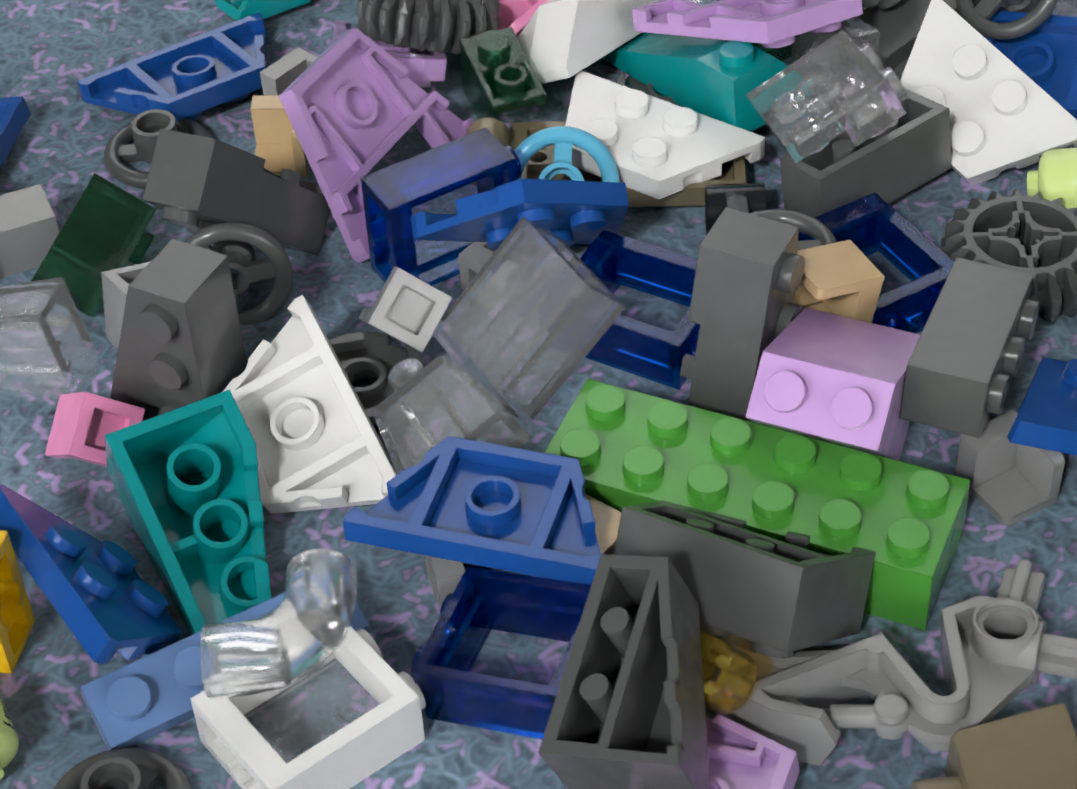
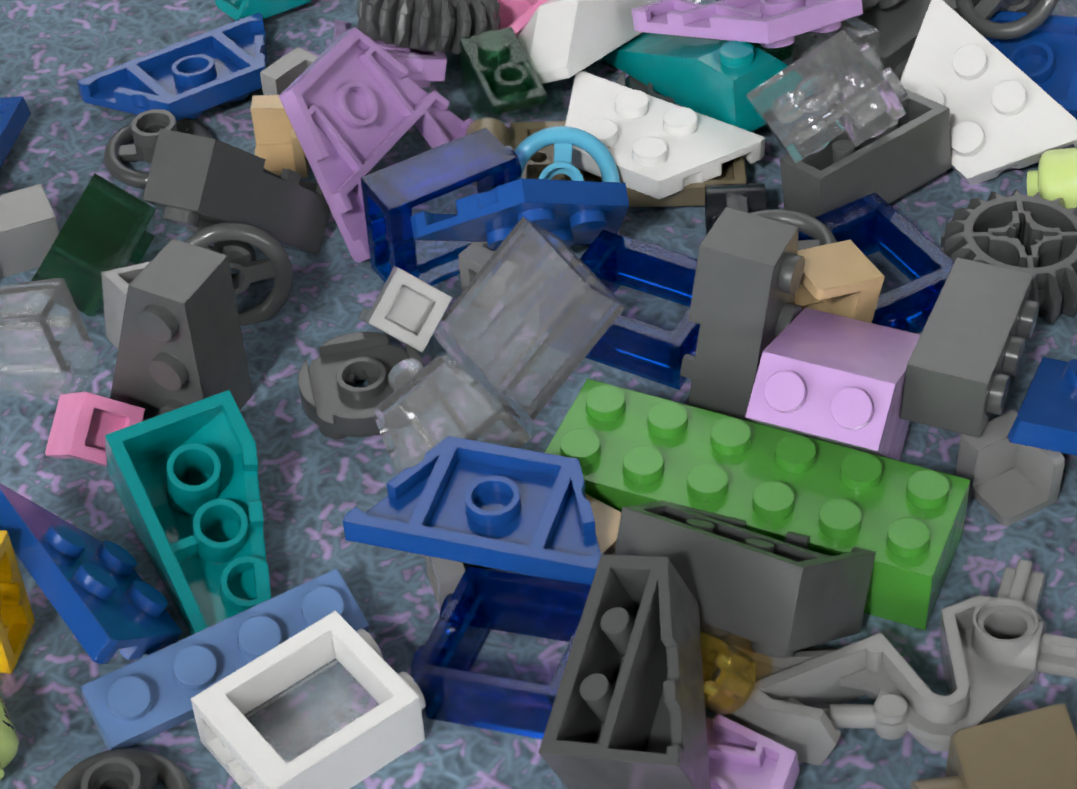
(291, 639): clear cylinder -> none
(309, 423): white wing -> none

